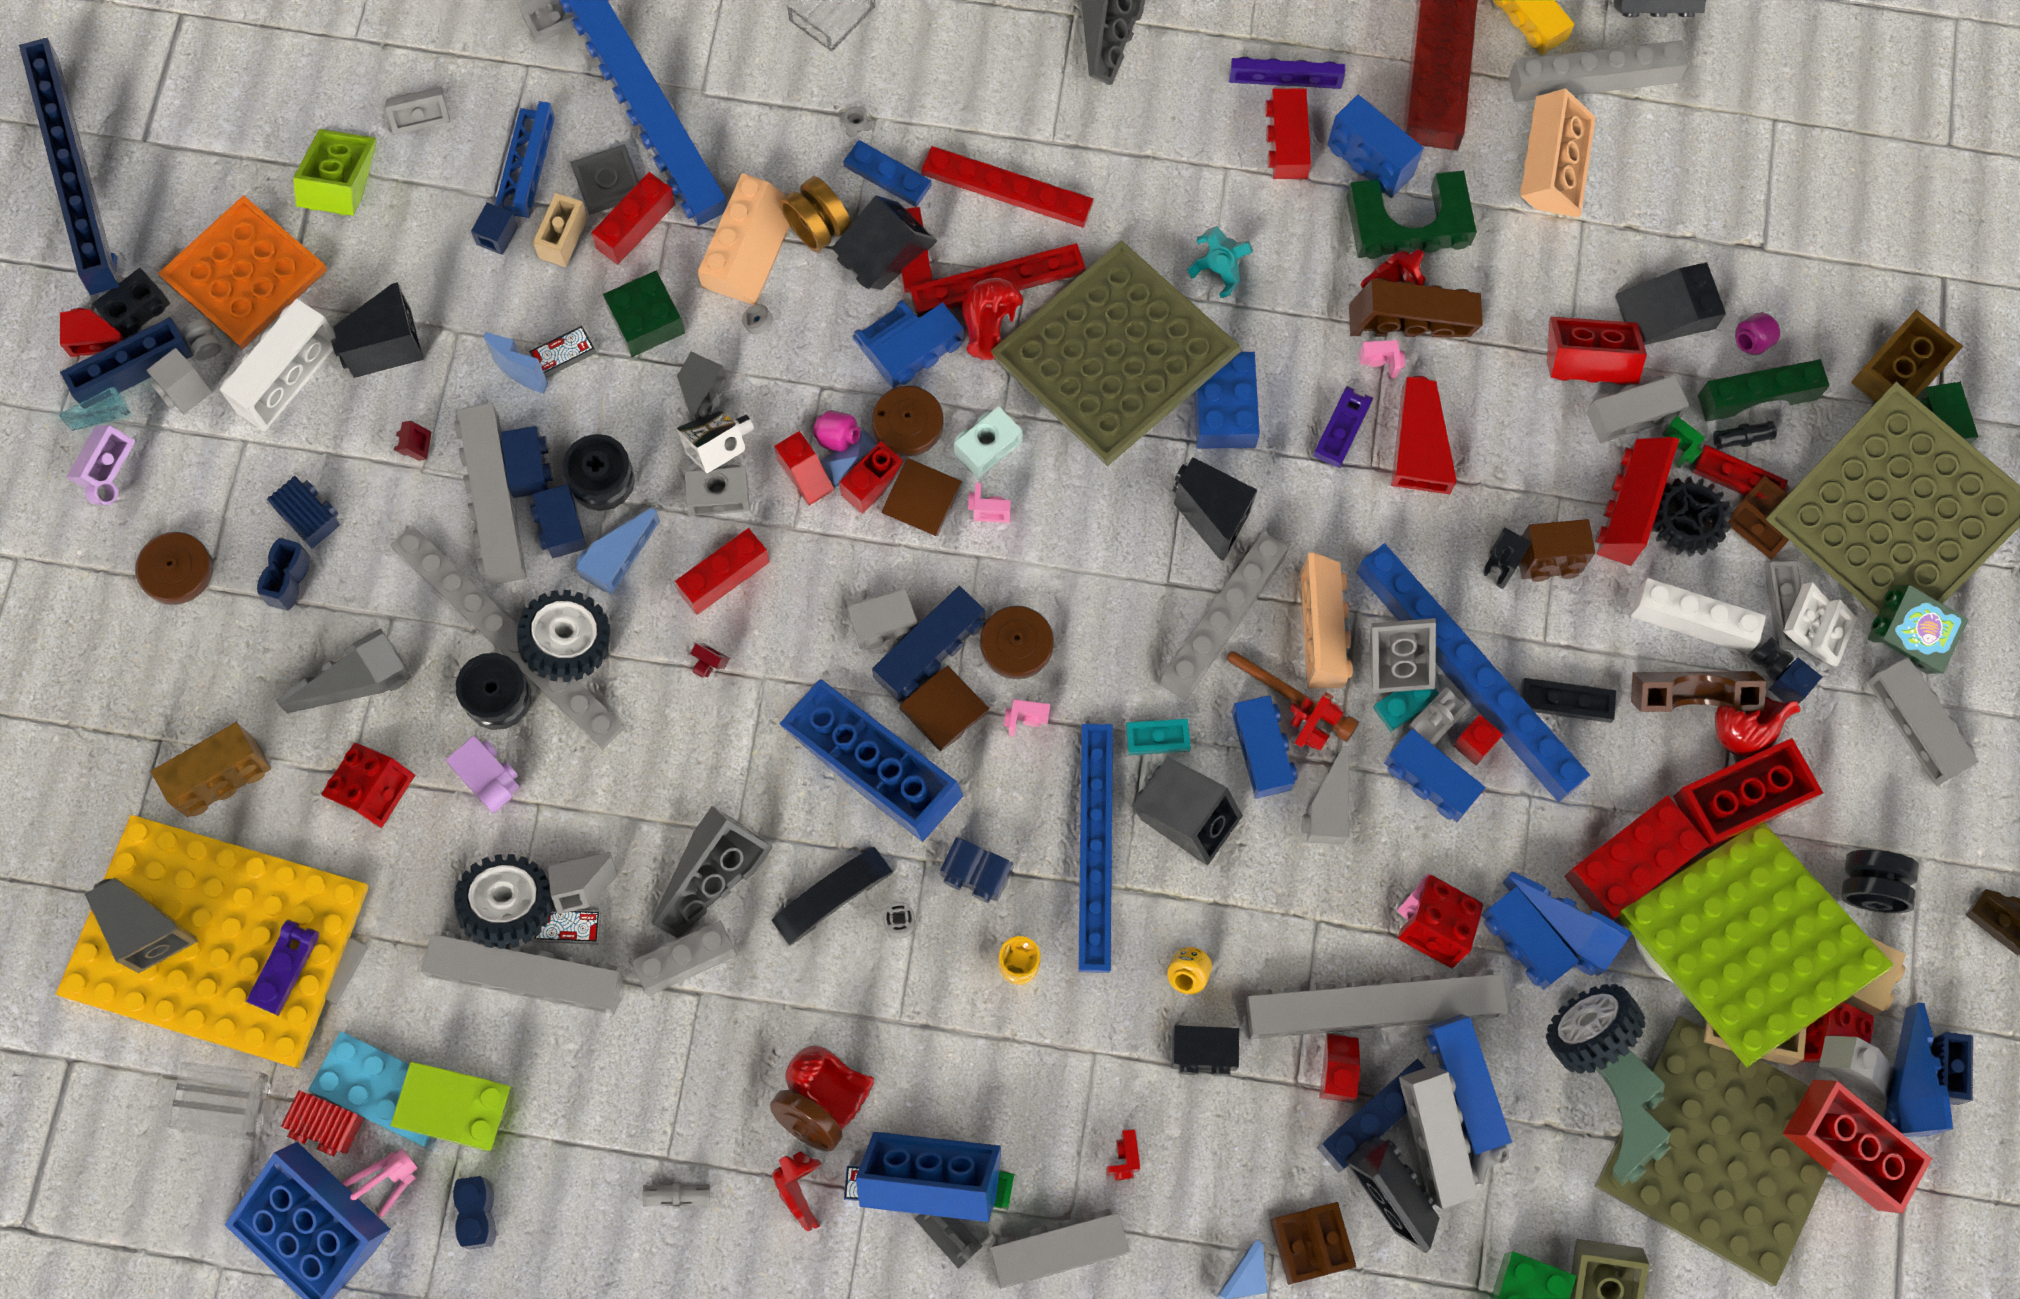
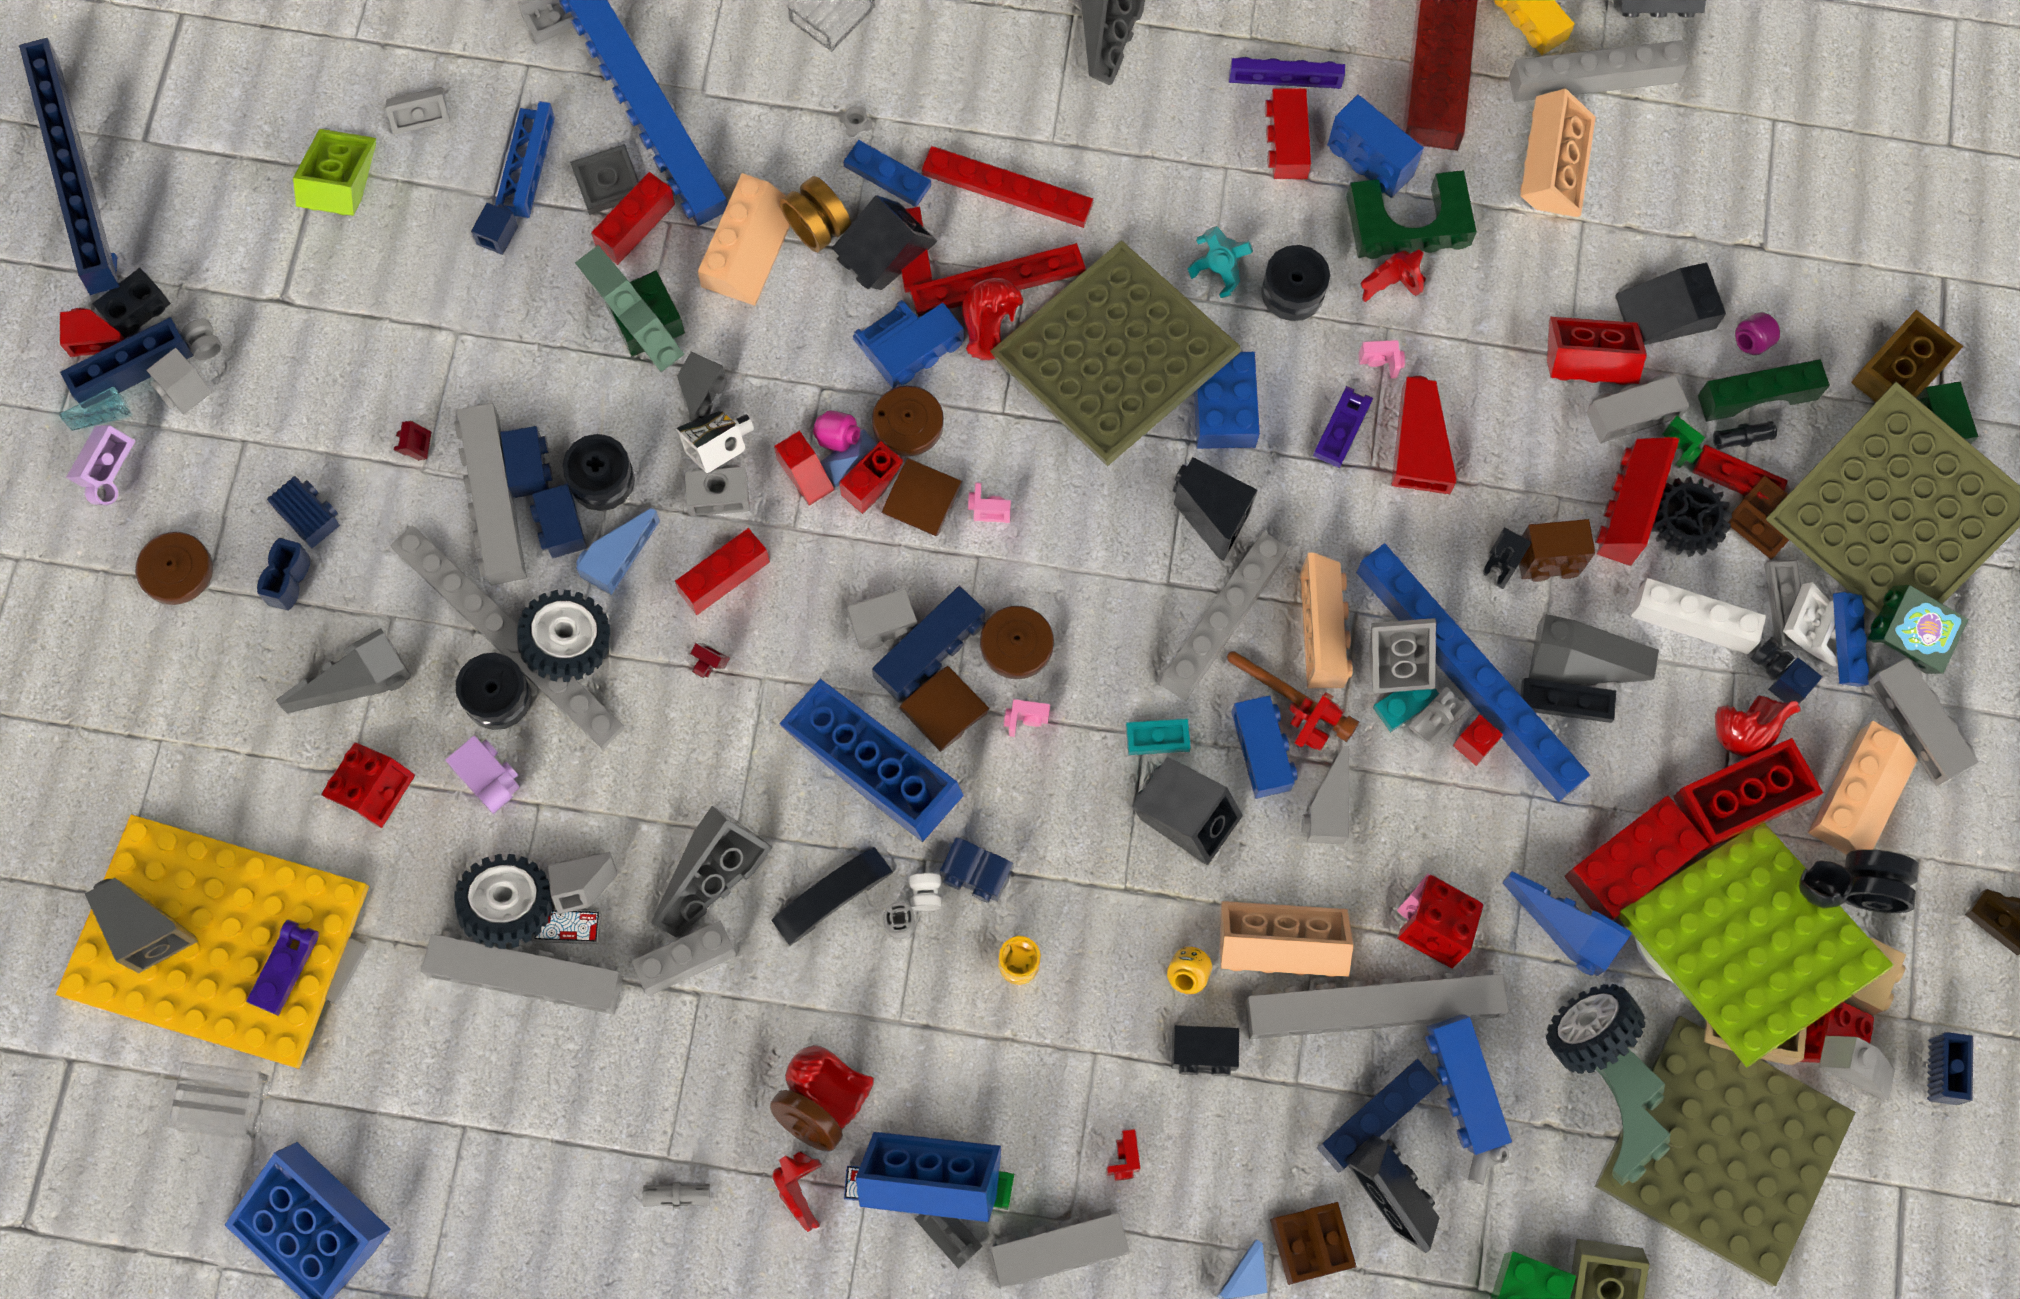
(211, 770): pearl gold brick -> none
(242, 272): orange plate -> none
(279, 365): white brick -> none
(321, 1122): red brick -> none
(363, 1082): medium azure plate -> none
(378, 335): black slope -> none
(396, 1166): bright pink plant -> none
(450, 1106): lime slope -> none
(474, 1202): dark blue brick -> none
(518, 366): medium blue slope -> none
(560, 230): tan brick -> none
(563, 351): tile -> none
(629, 308): none -> sand green arch
(757, 319): light grey tile -> none
(925, 892): none -> white wheel
(980, 456): light aqua brick -> none
(1095, 848): blue plate -> none
(1285, 939): none -> light nougat slope
(1295, 282): none -> black wheel
(1340, 1068): red slope -> none
(1414, 310): reddish brown wedge -> none
(1433, 776): blue brick -> none
(1439, 1136): light grey brick -> none
(1529, 938): blue brick -> none
(1587, 655): none -> dark grey wedge
(1717, 688): reddish brown arch -> none
(1826, 884): none -> black hair
(1850, 639): none -> blue plate
(1857, 1146): red brick -> none
(1864, 790): none -> light nougat slope
(1916, 1099): blue wedge -> none

